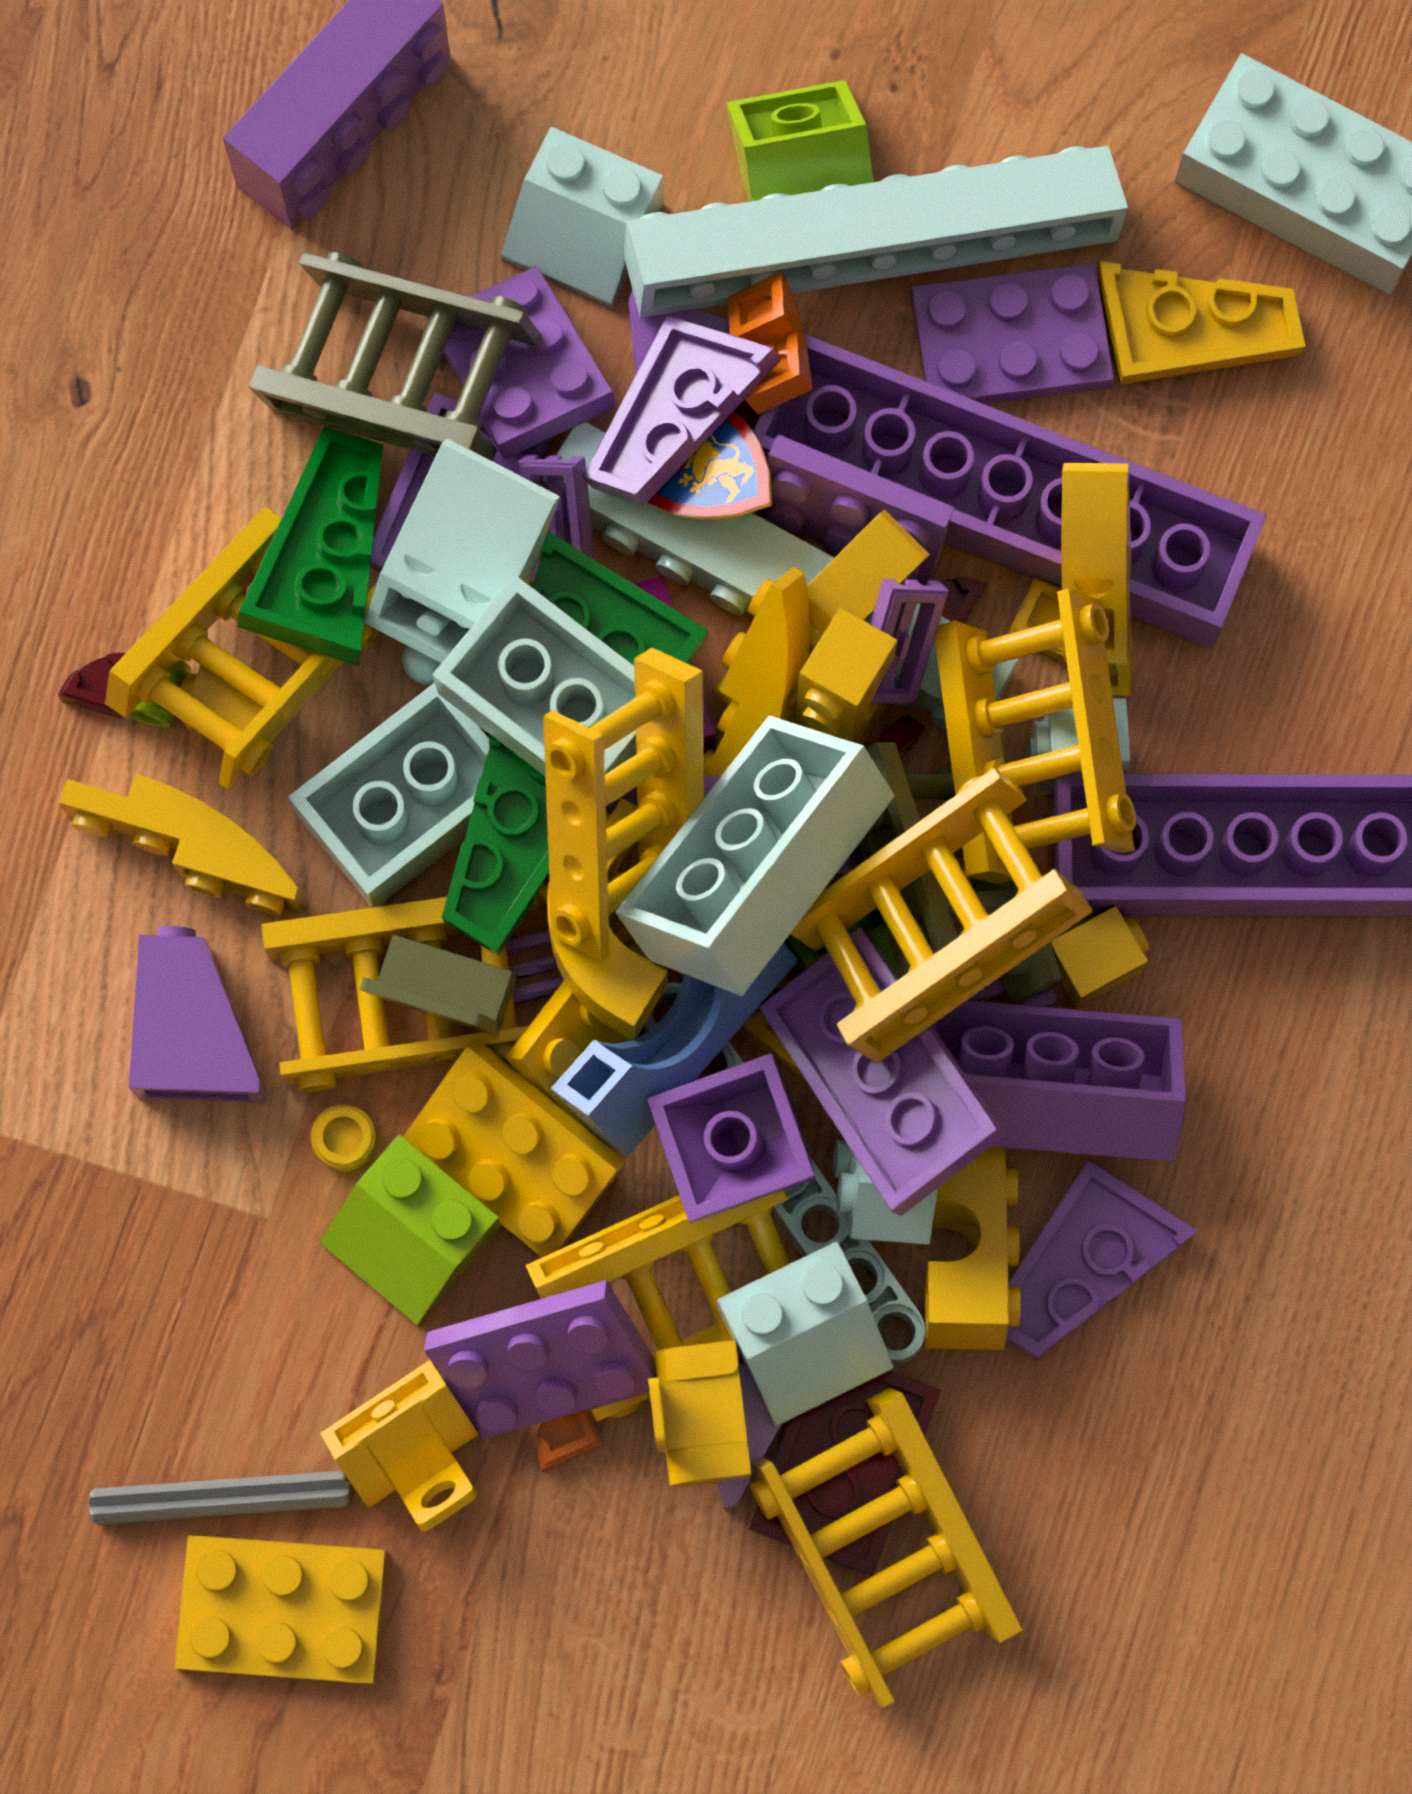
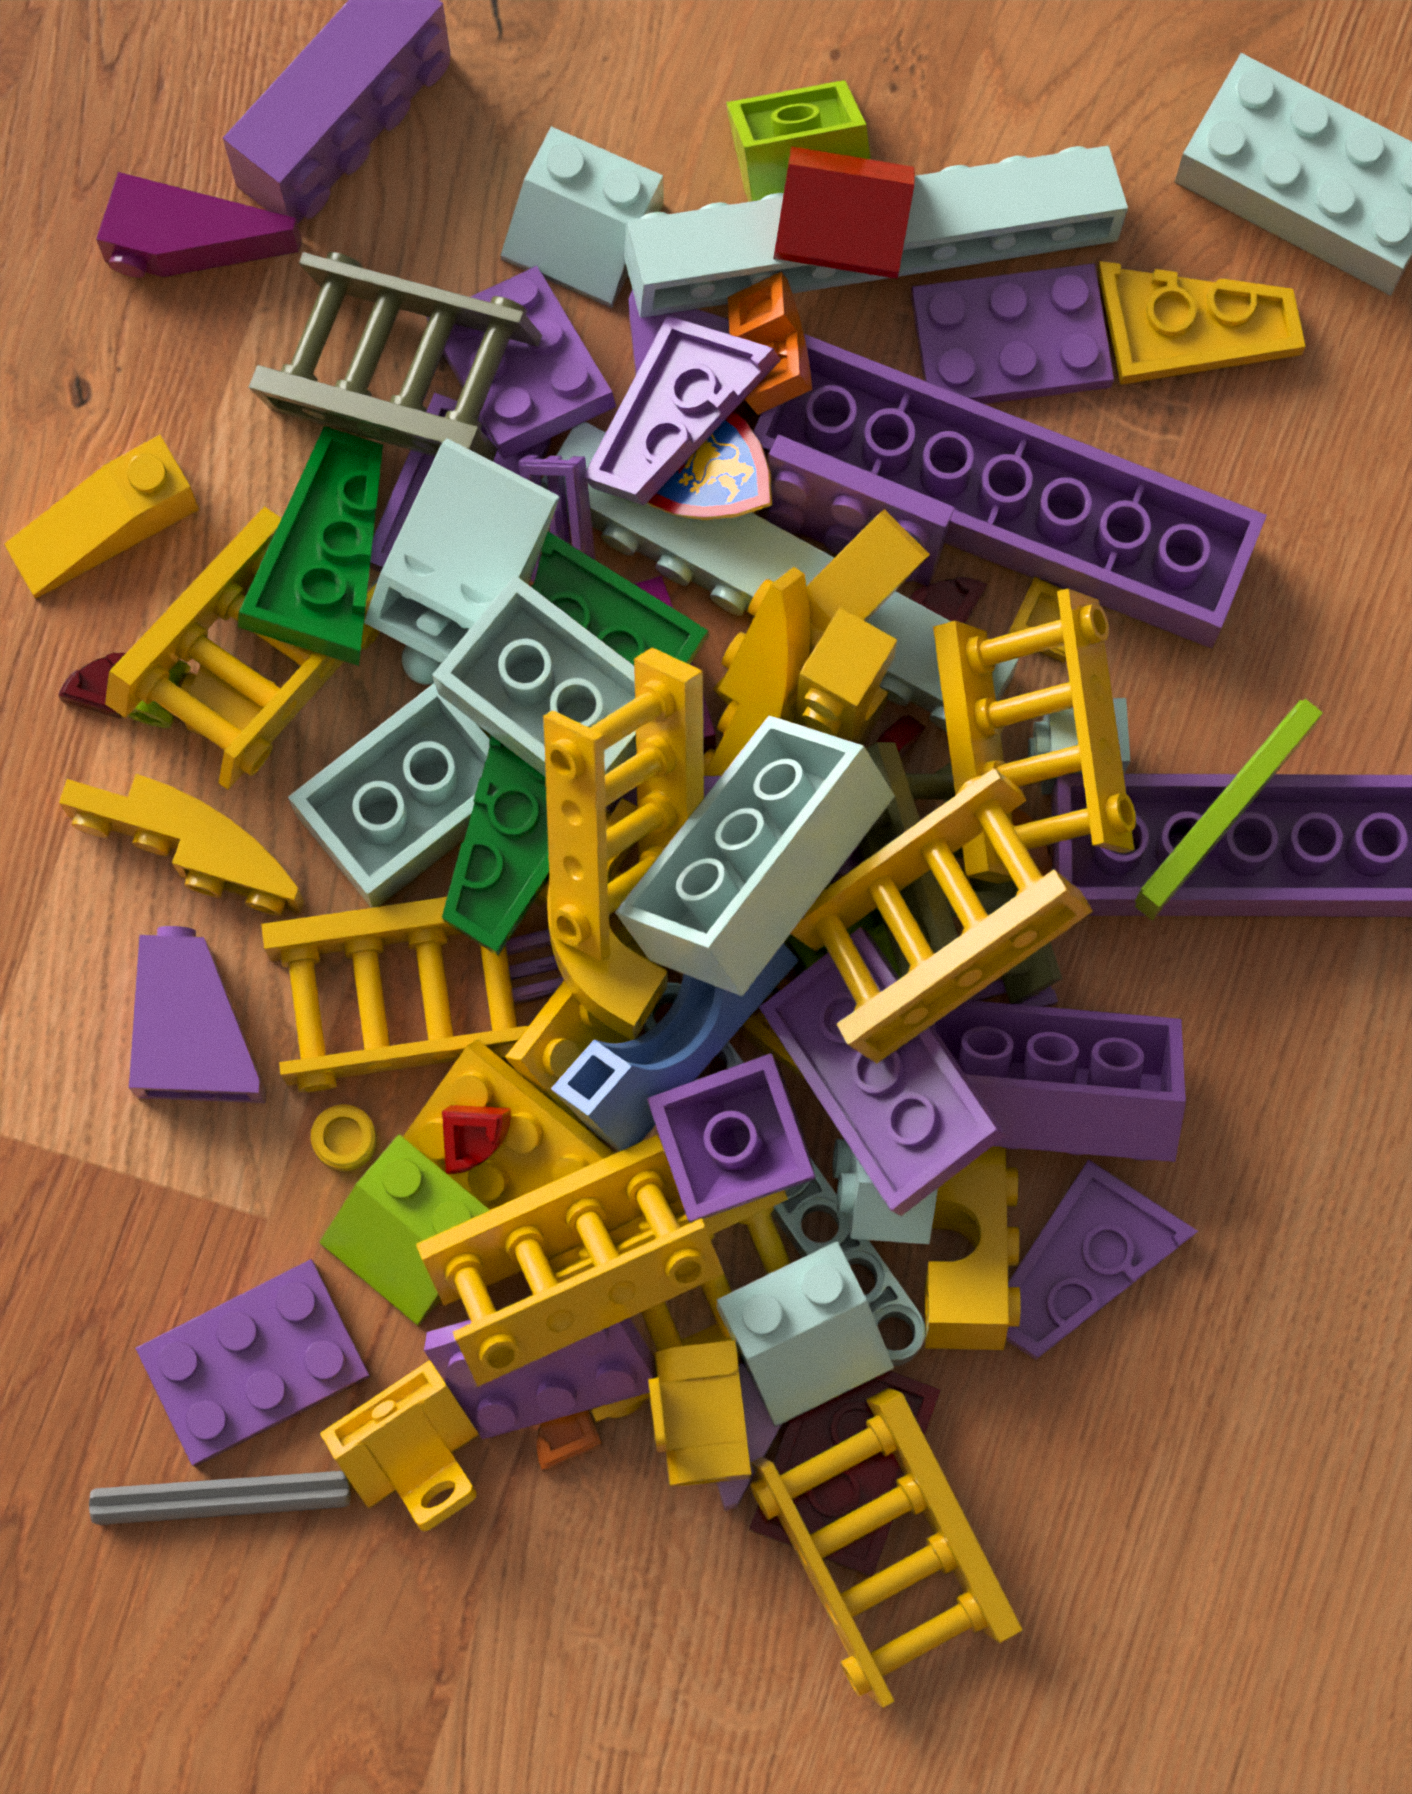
(103, 517): none -> yellow slope
(183, 231): none -> magenta slope
(252, 1363): none -> medium lavender plate
(281, 1609): yellow plate -> none
(443, 985): olive panel -> none
(472, 1135): none -> red tile
(550, 1222): none -> yellow fence
(844, 212): none -> red slope
(894, 616): medium lavender tile -> none
(1099, 554): yellow slope -> none
(1100, 956): yellow brick -> none
(1227, 808): none -> lime tile

